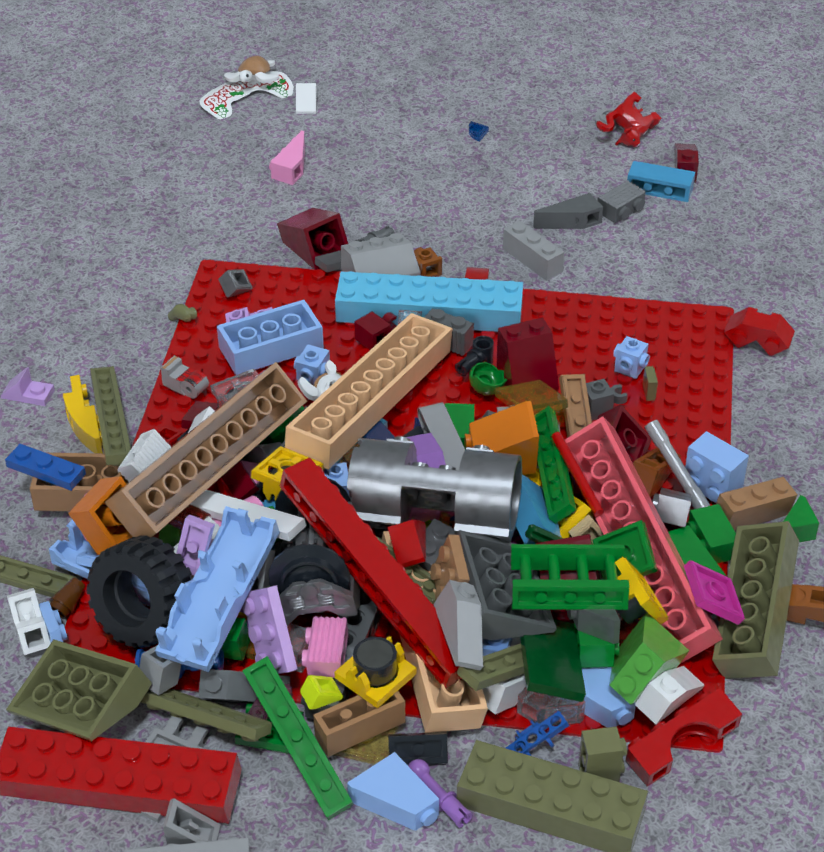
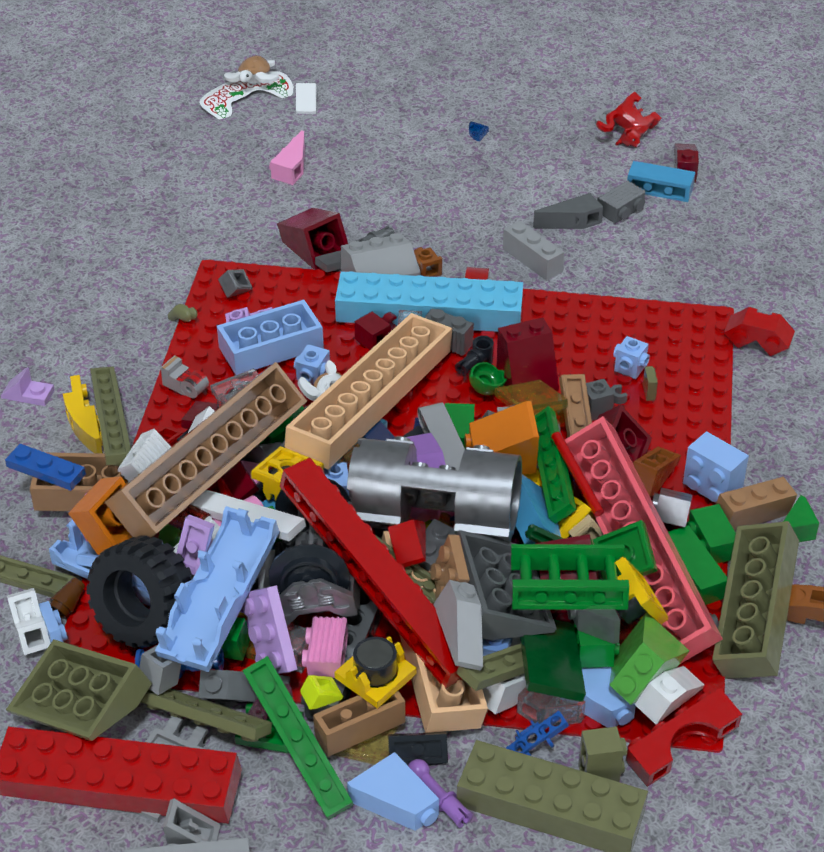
(662, 442): light grey piece -> none
(714, 592): dark pink tile -> none

